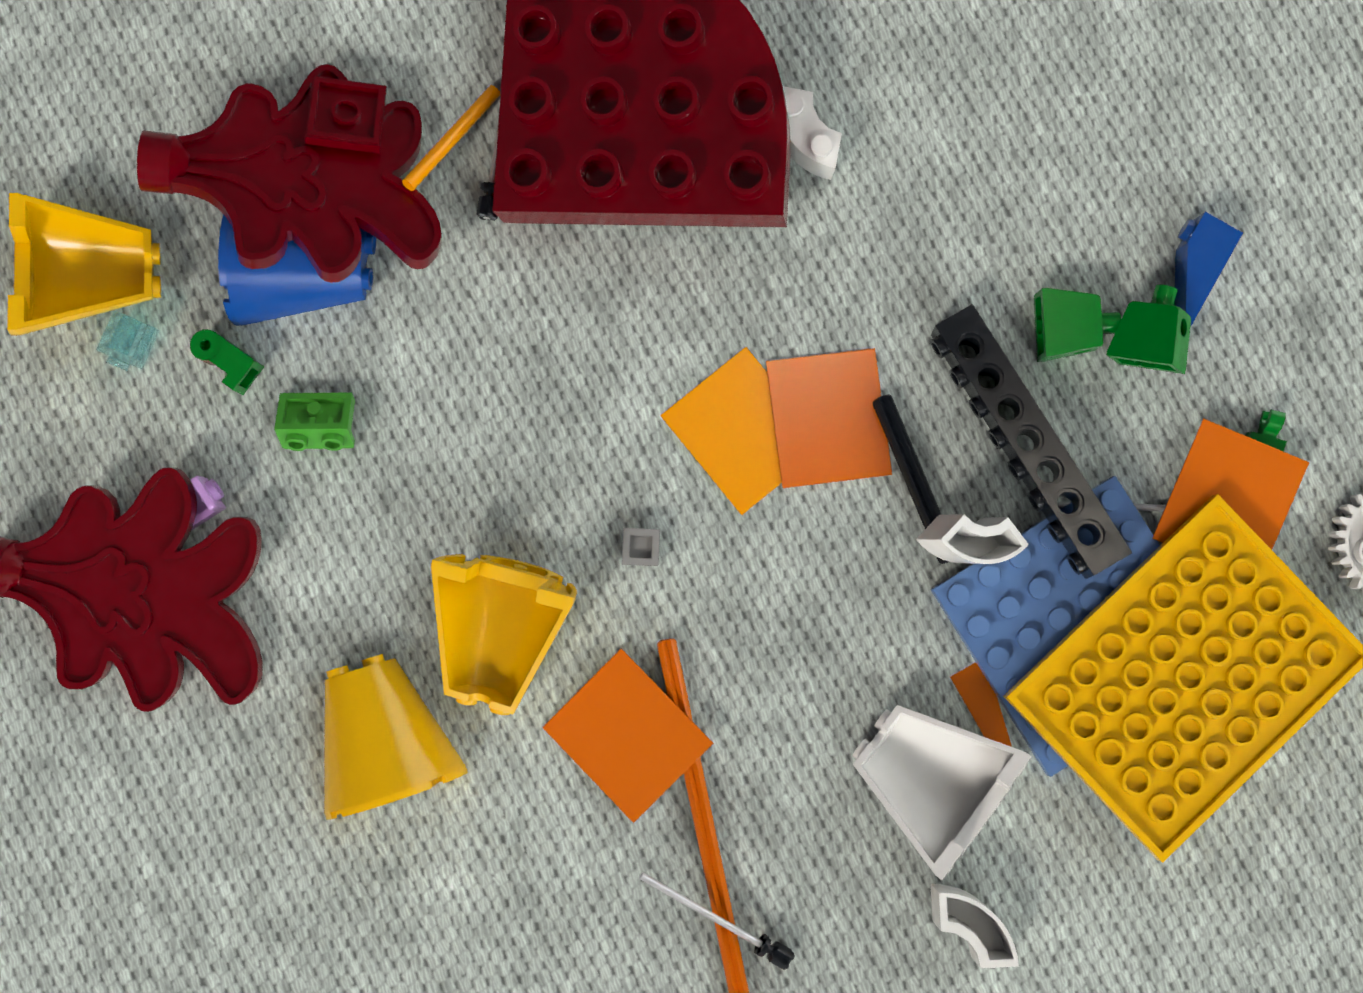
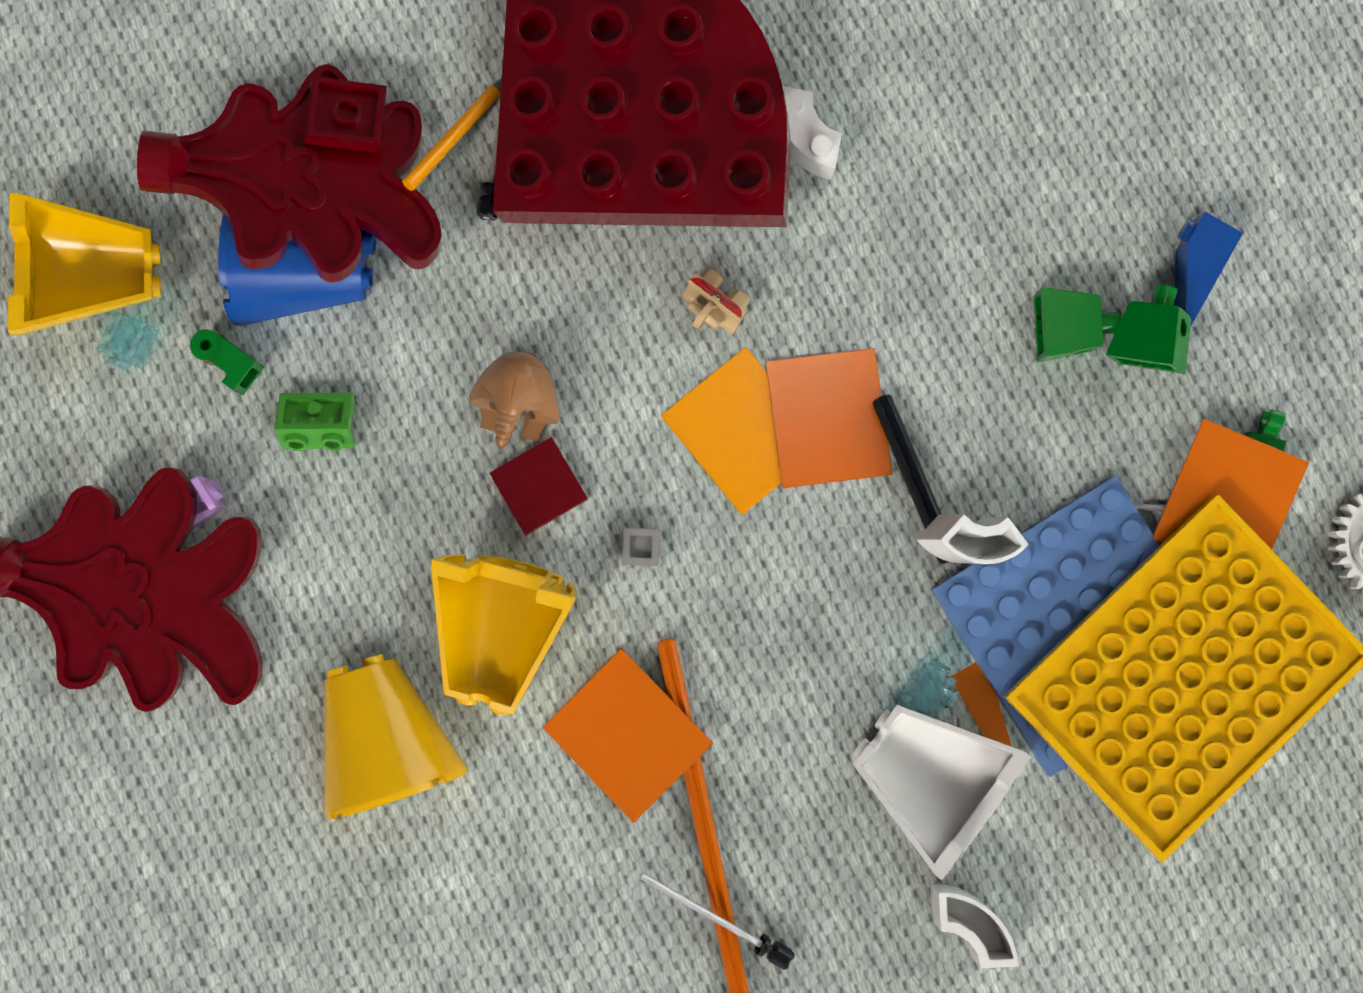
(510, 387): none -> medium nougat piece
(538, 486): none -> dark red tile
(712, 305): none -> tan hips
(929, 688): none -> clear light blue brick
(969, 329): black brick -> none

